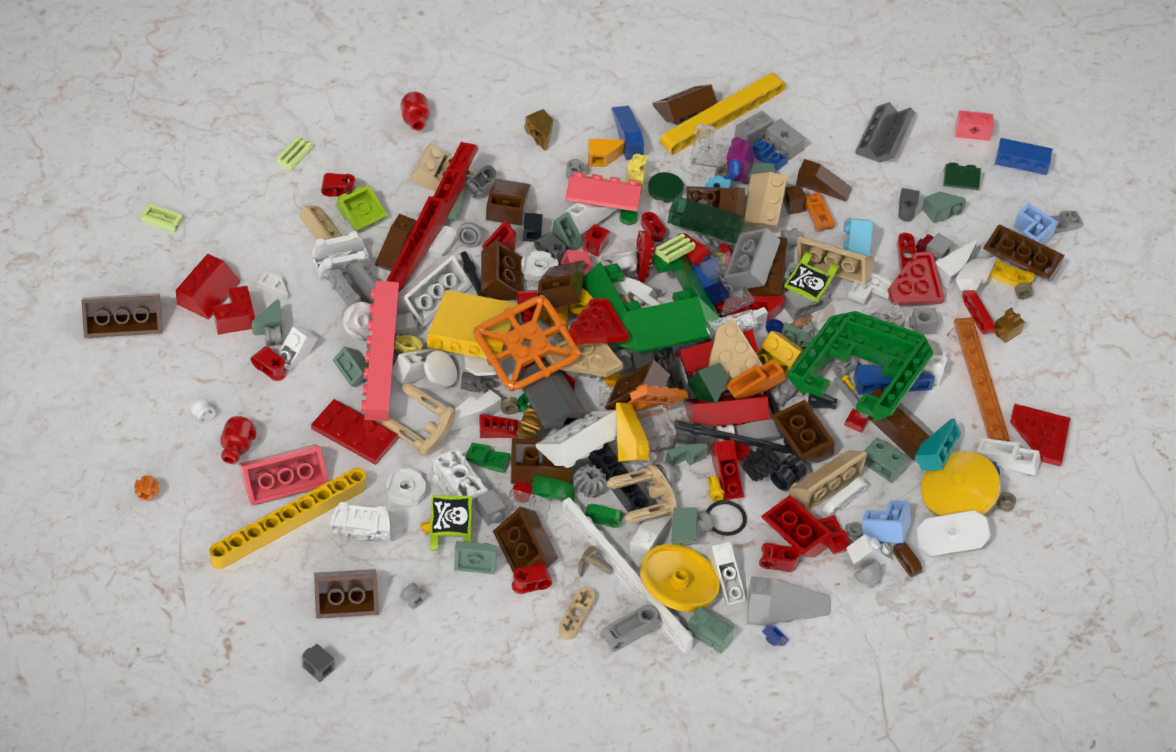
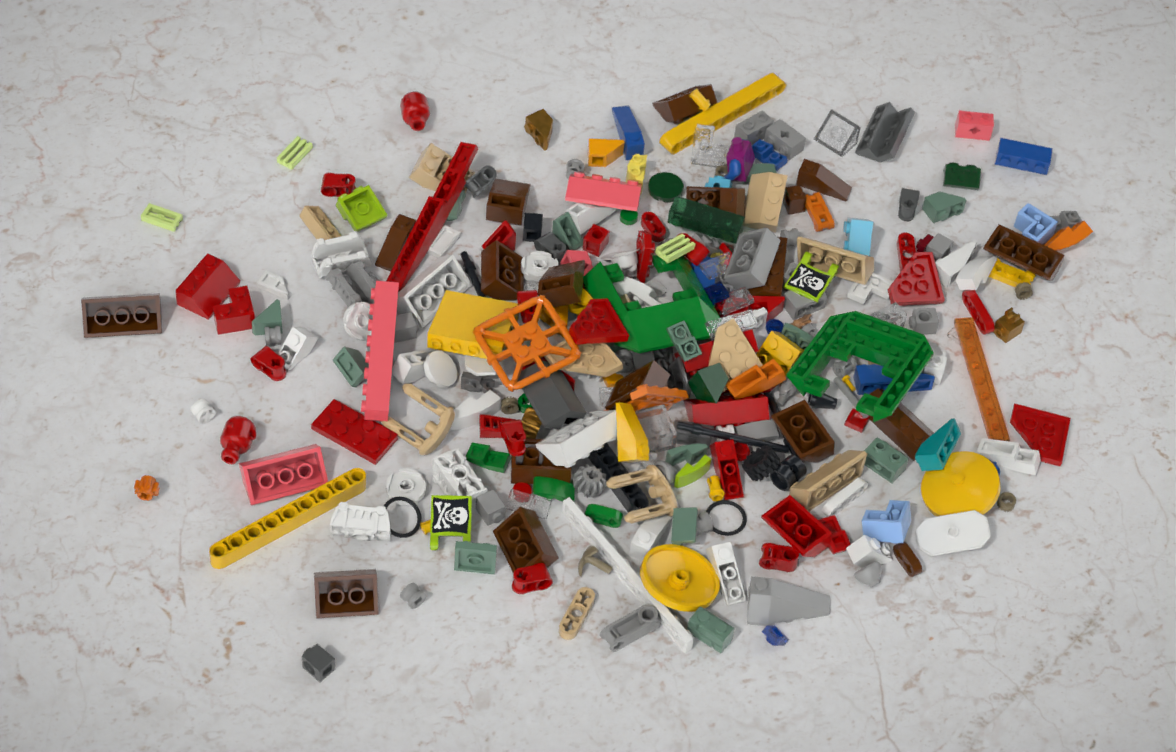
(407, 344): light yellow hair -> none
(418, 516): none -> black tyre
(469, 234): light grey brick -> none
(513, 436): none -> red piece
(683, 341): none -> sand green slope
(690, 474): none -> lime slope
(700, 100): none -> yellow pin
(838, 133): none -> clear slope
(854, 527): light grey plate -> none
(1069, 236): none -> orange slope

